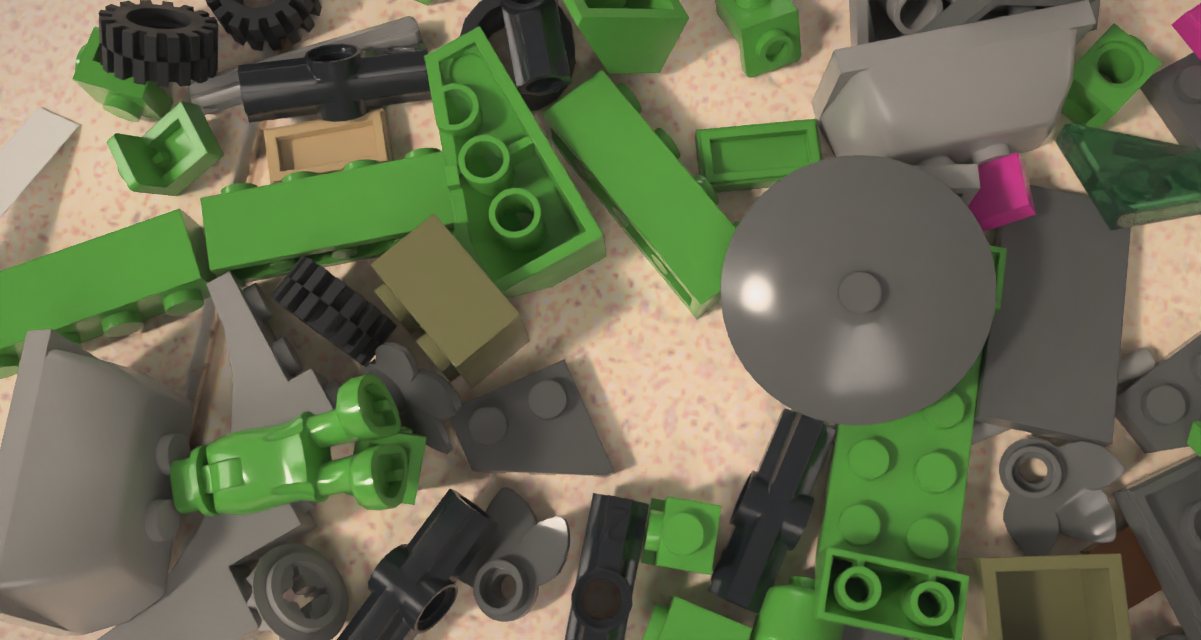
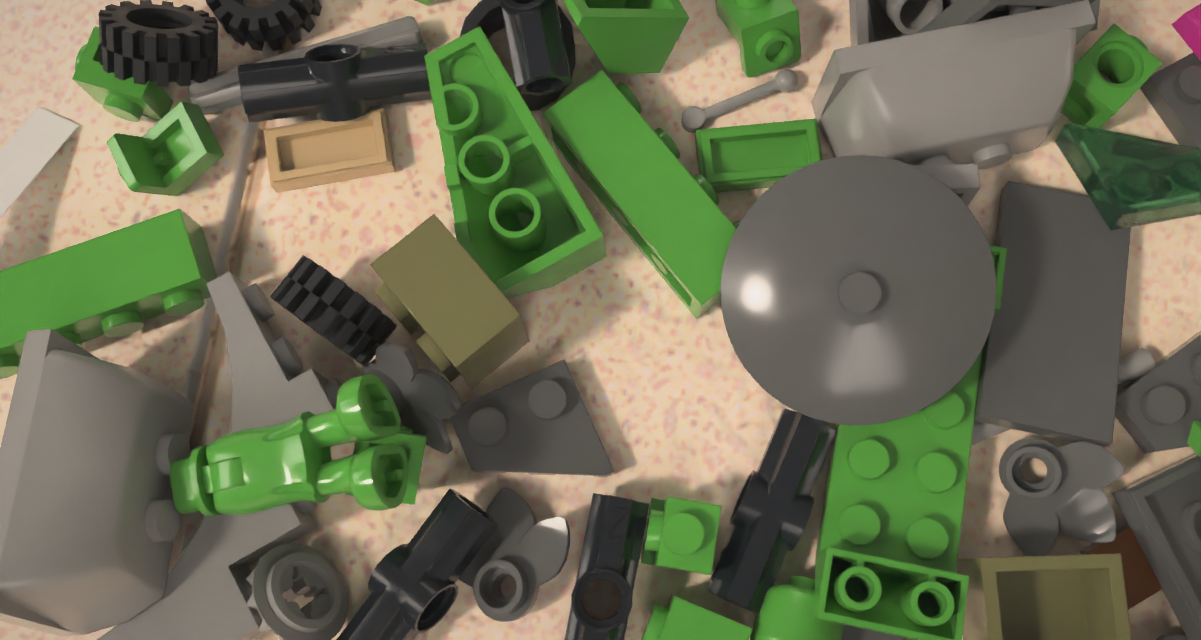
(324, 216): bright green brick -> none
(695, 117): none -> light grey hinge
(1002, 193): dark pink tile -> none

